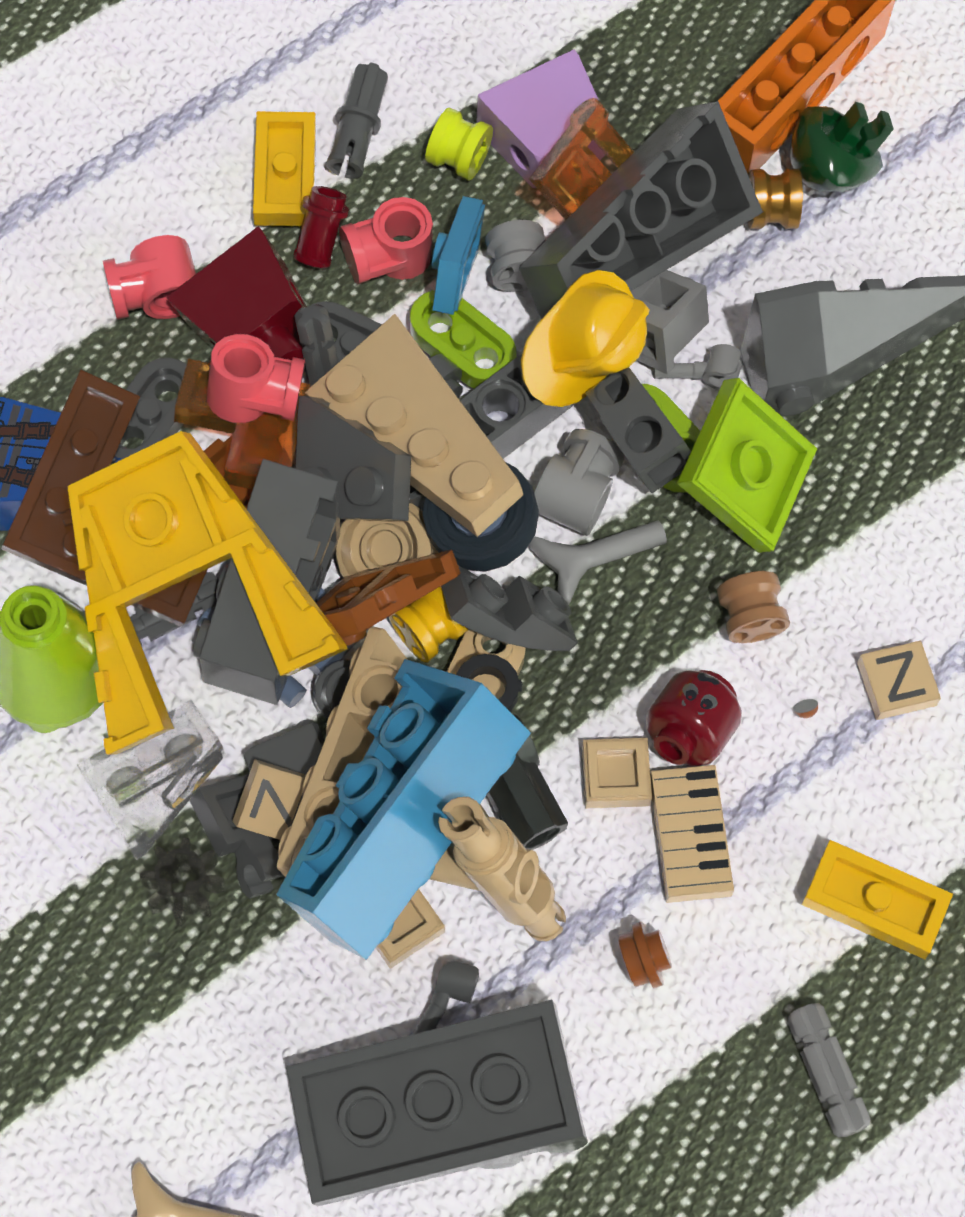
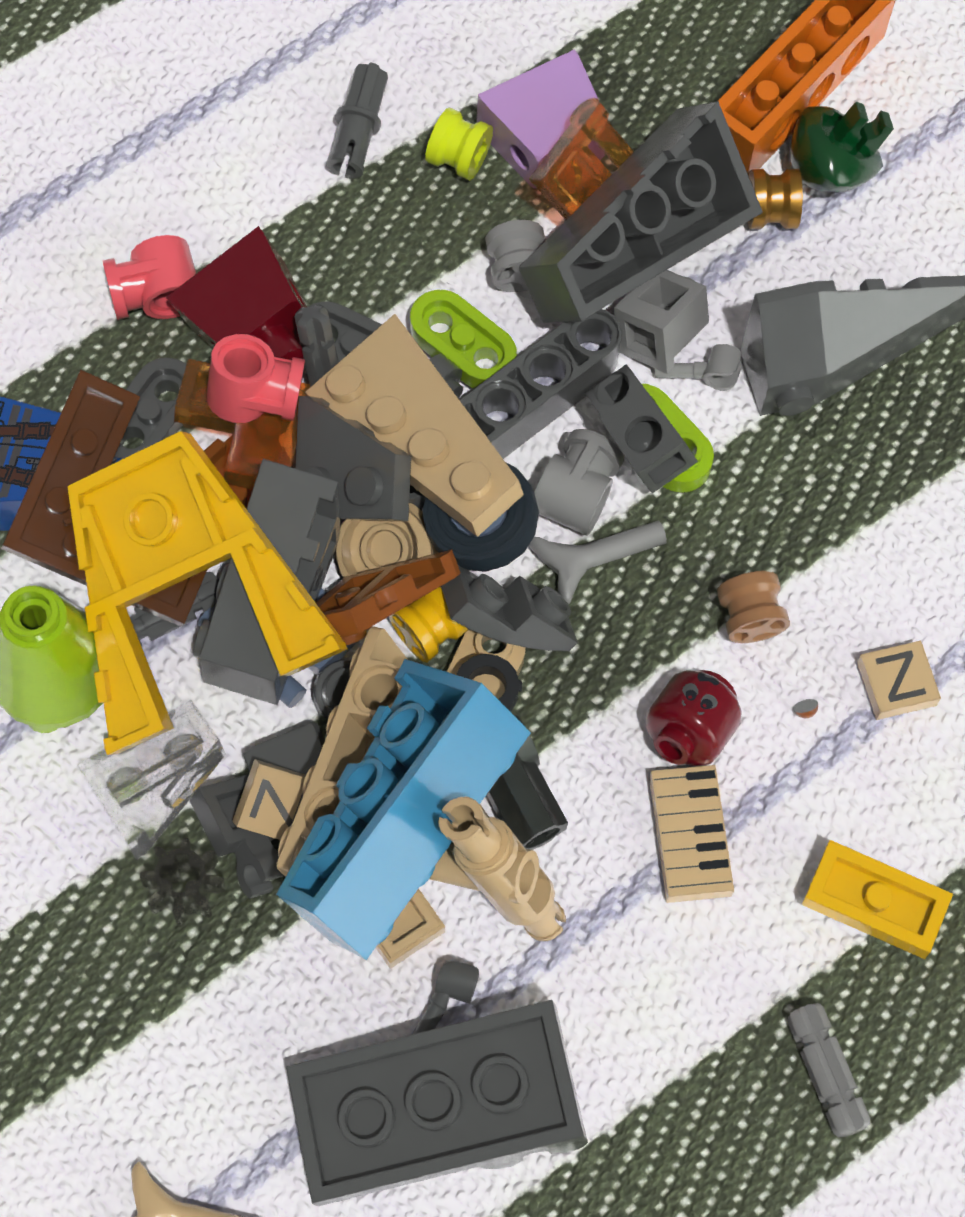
(283, 166): yellow plate -> none
(320, 226): dark red pin -> none
(374, 252): coral piece -> none
(456, 255): dark azure plate -> none
(583, 339): yellow piece -> none
(616, 773): tan tile -> none
(645, 955): dark orange plate -> none
(747, 465): lime tile -> none

